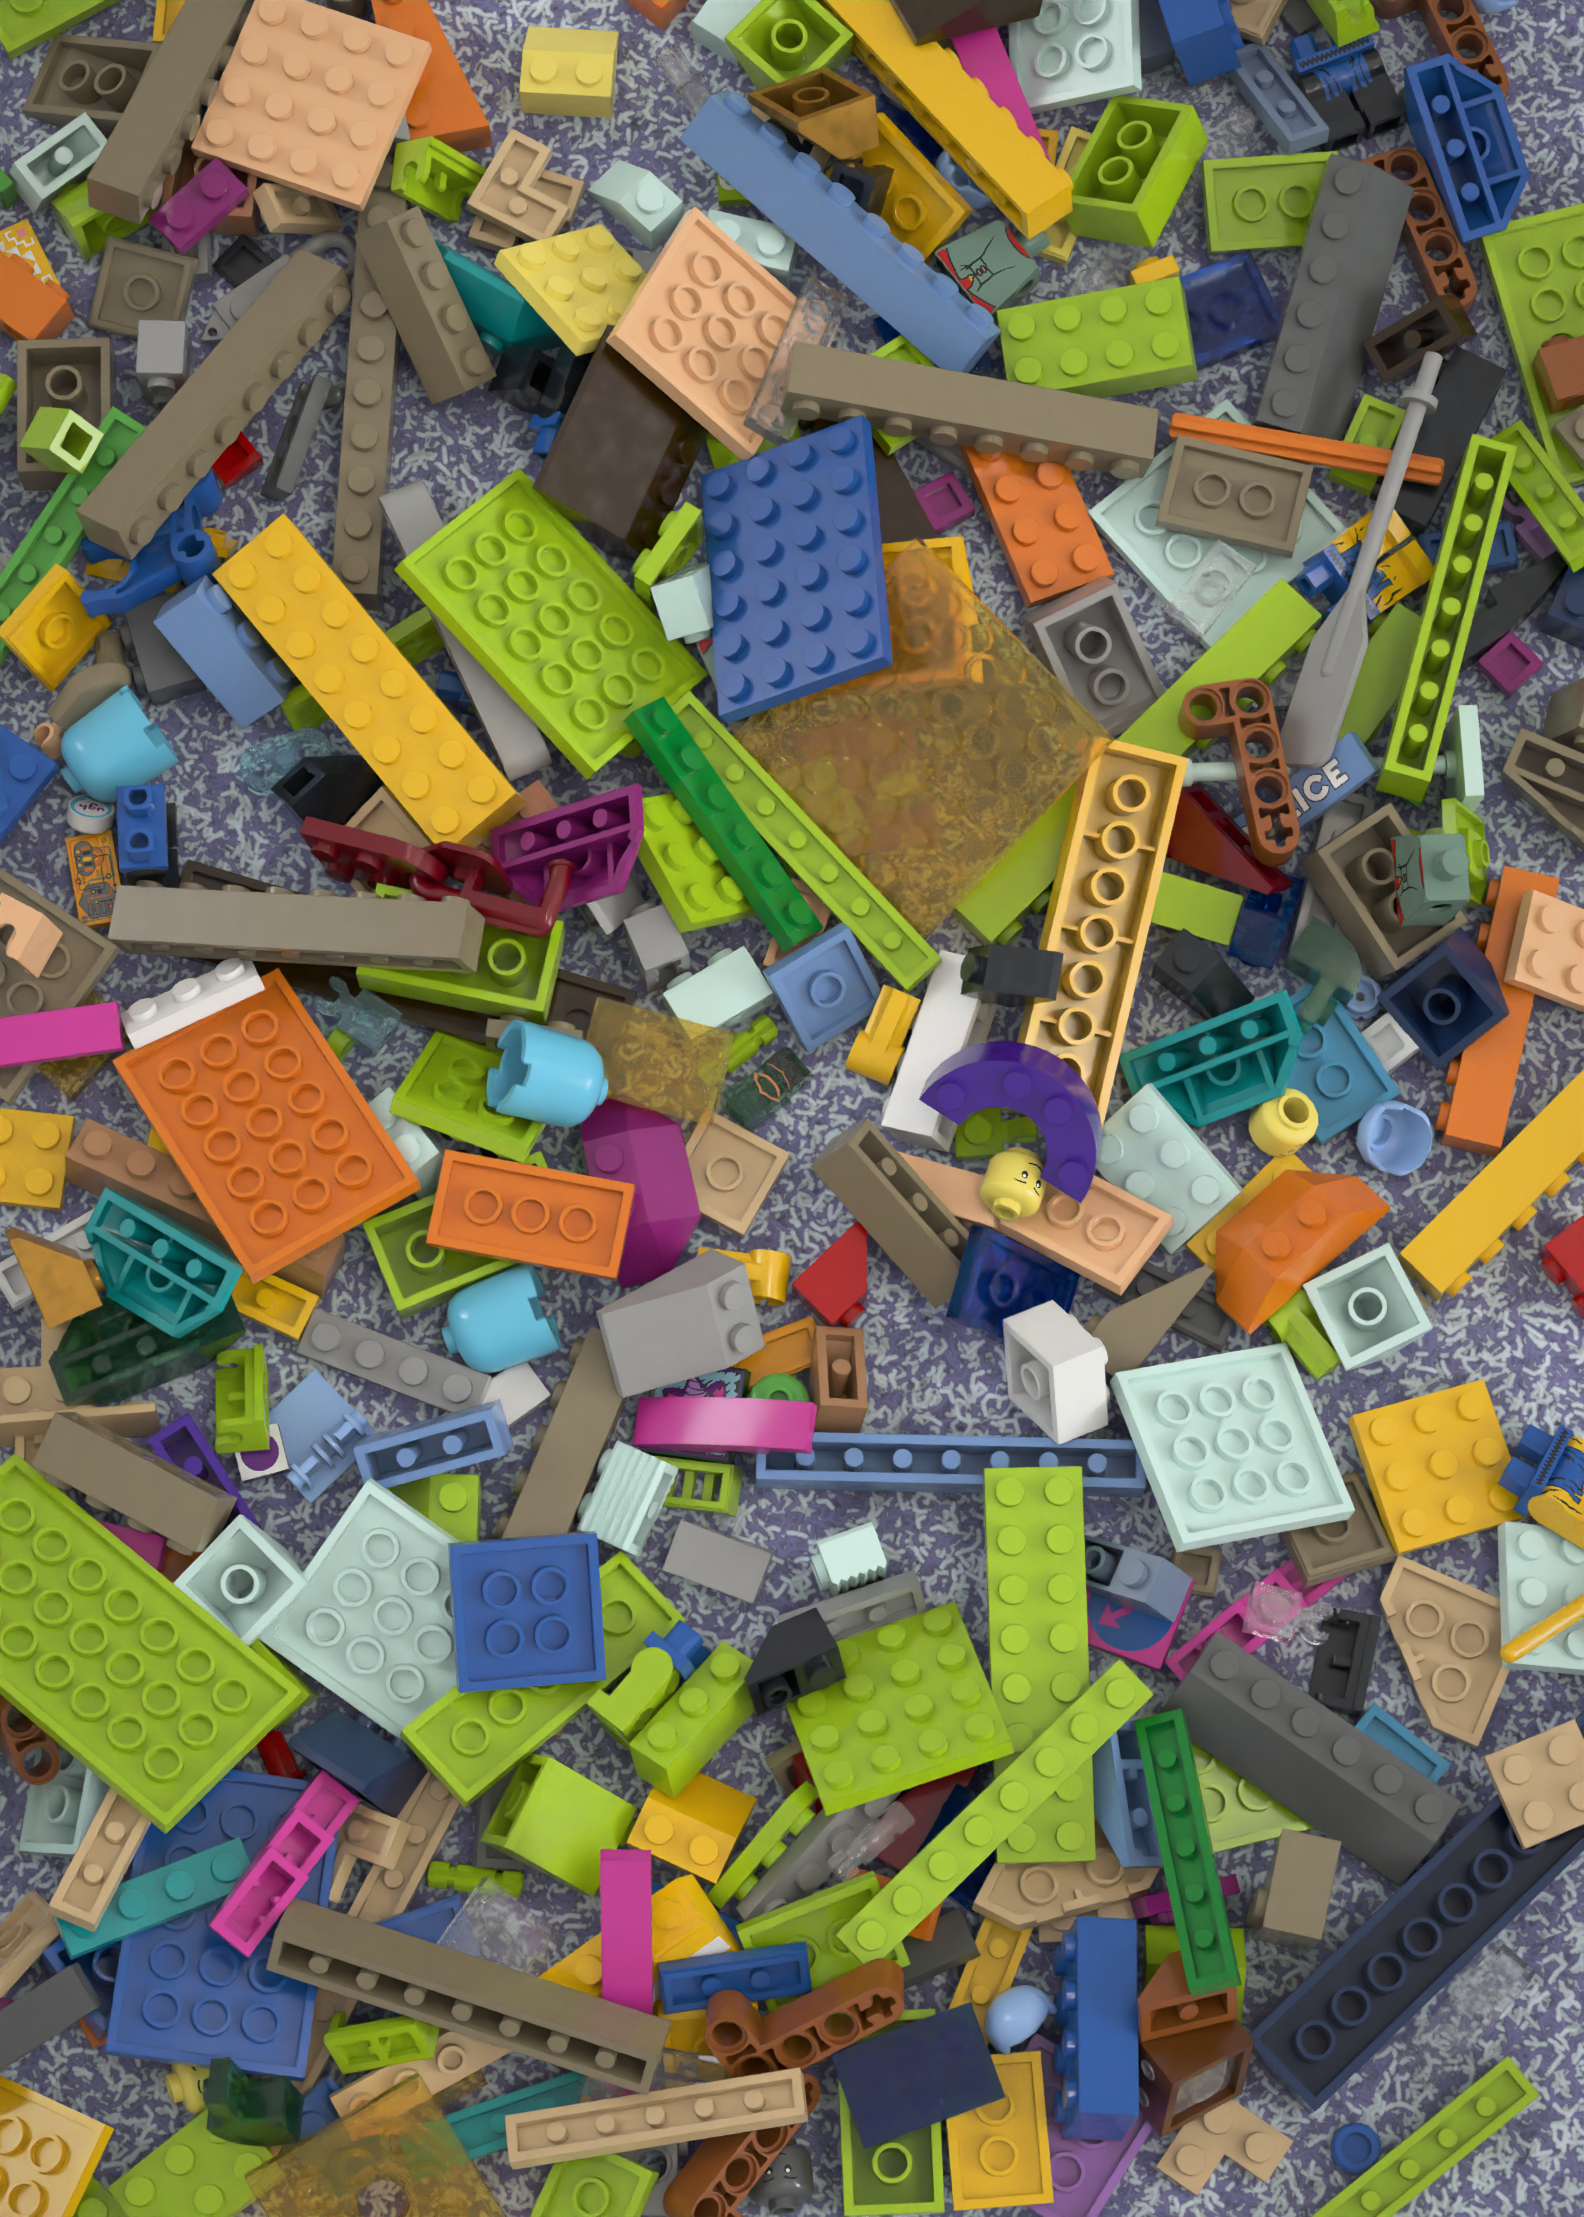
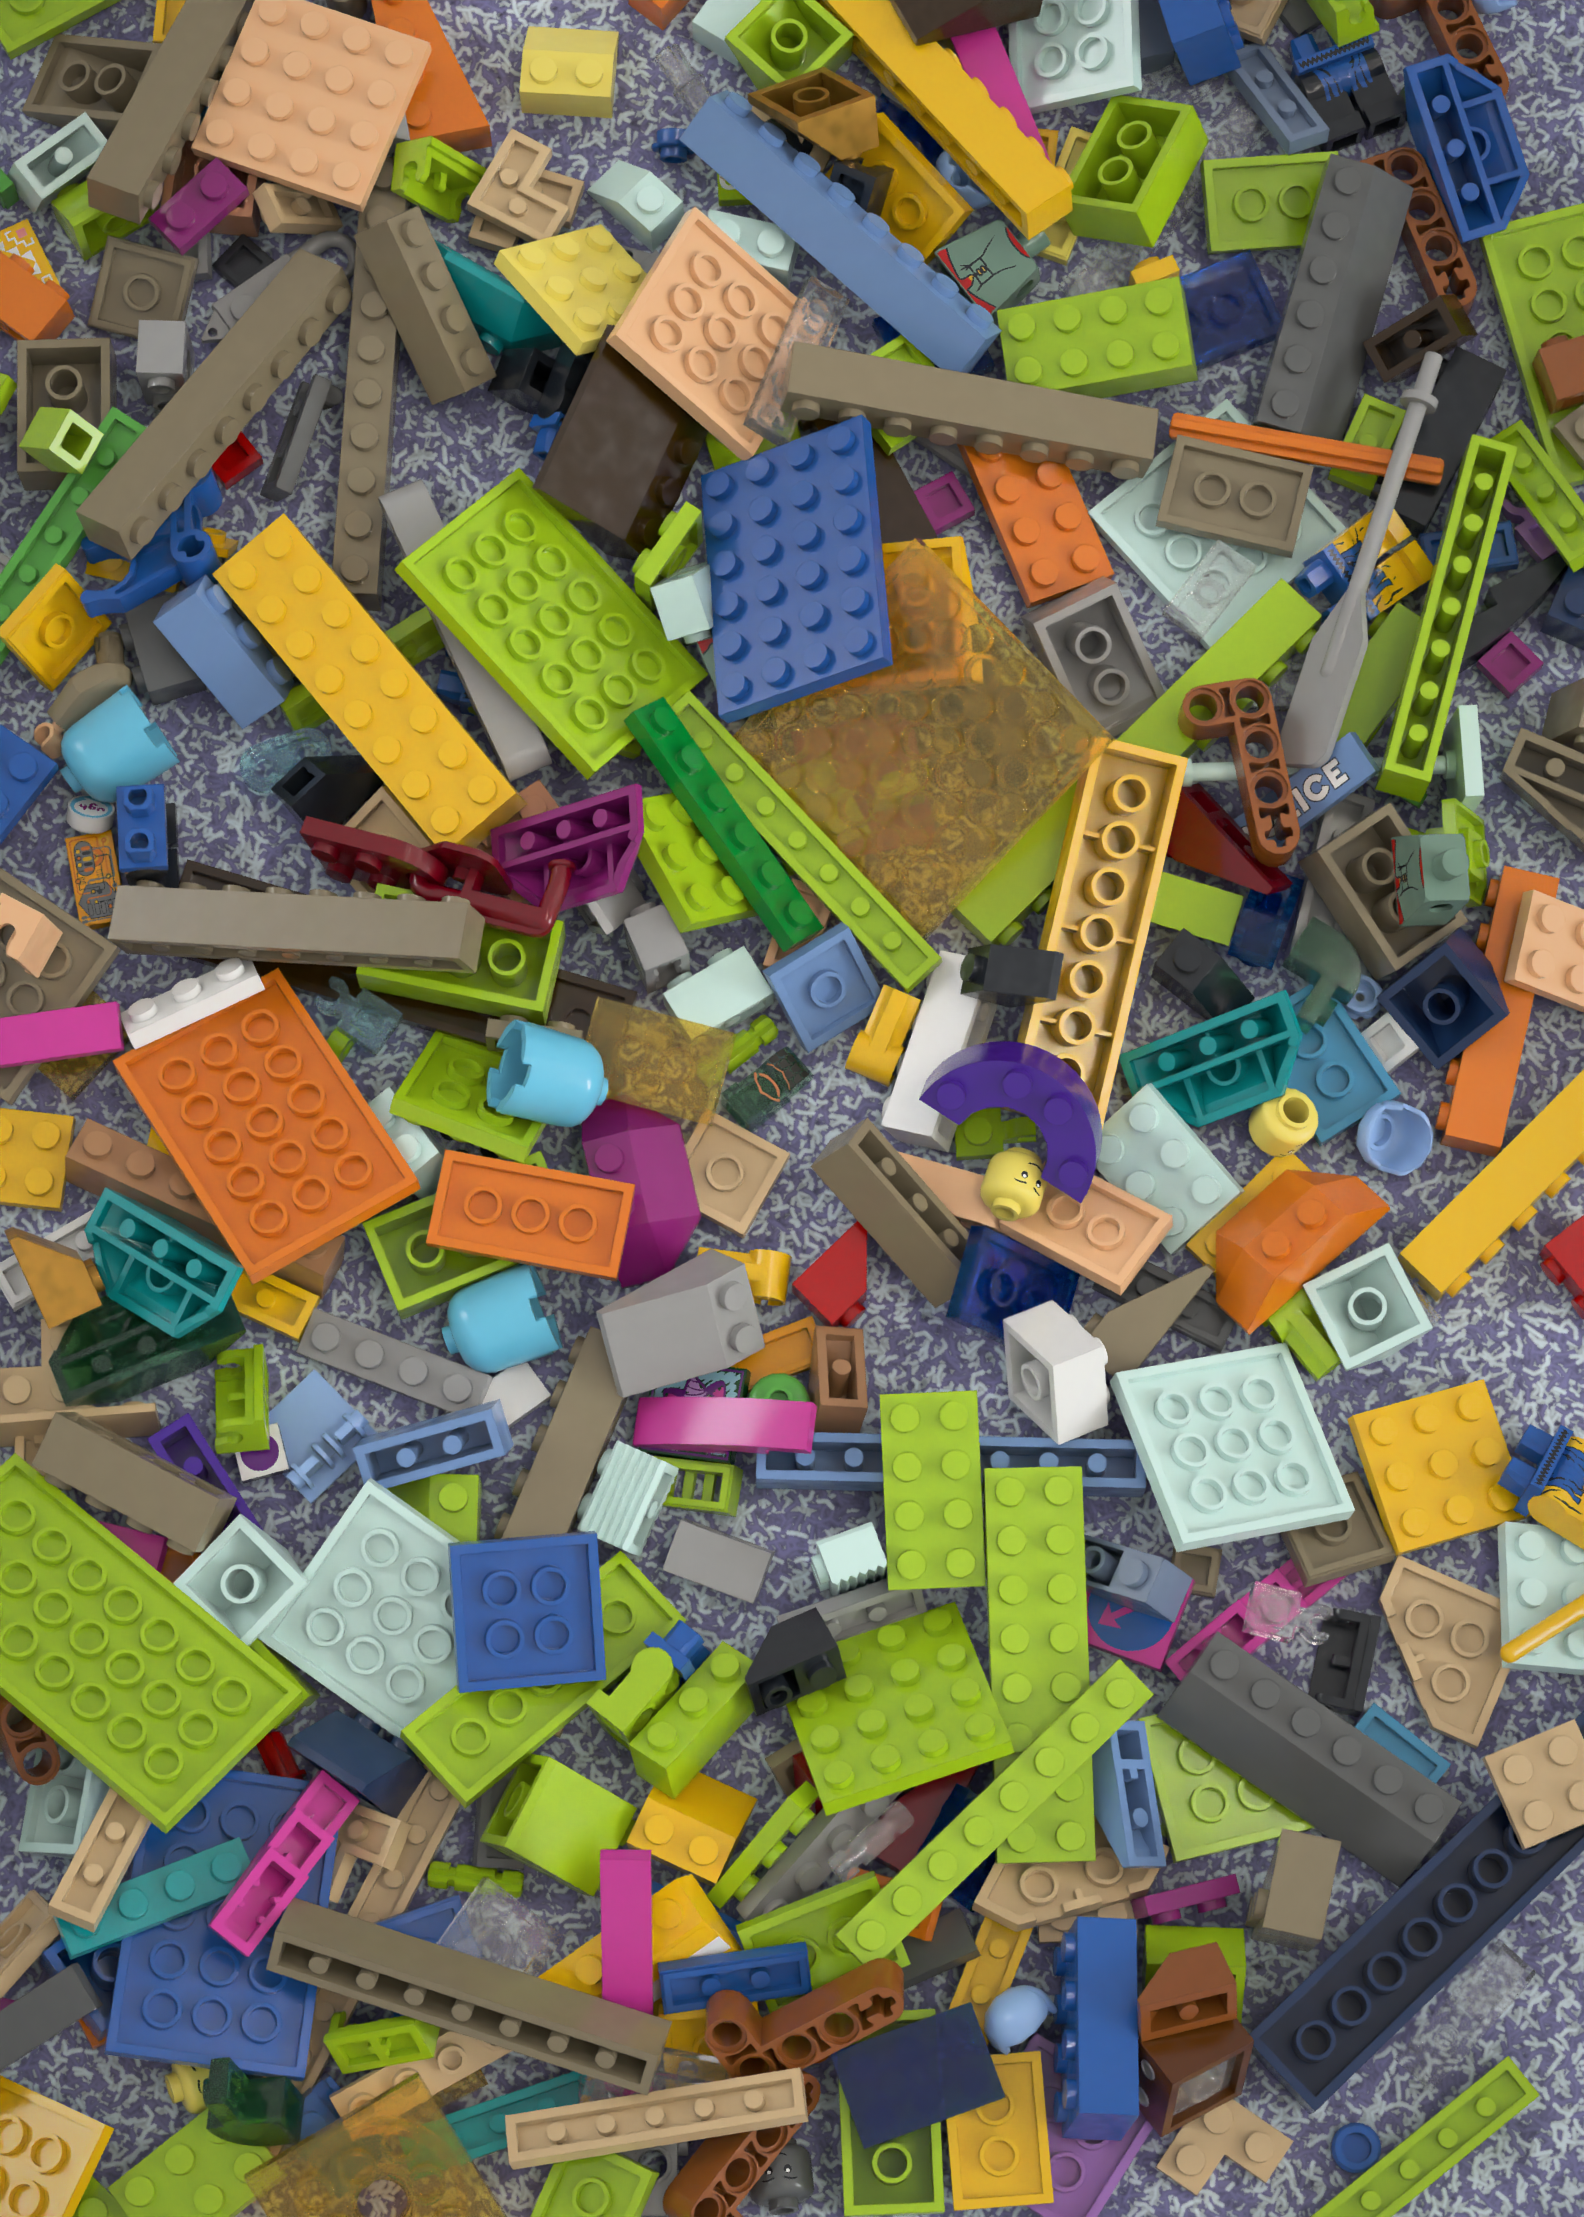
(670, 147): none -> blue plate
(932, 1490): none -> lime plate
(1187, 1853): green plate -> none

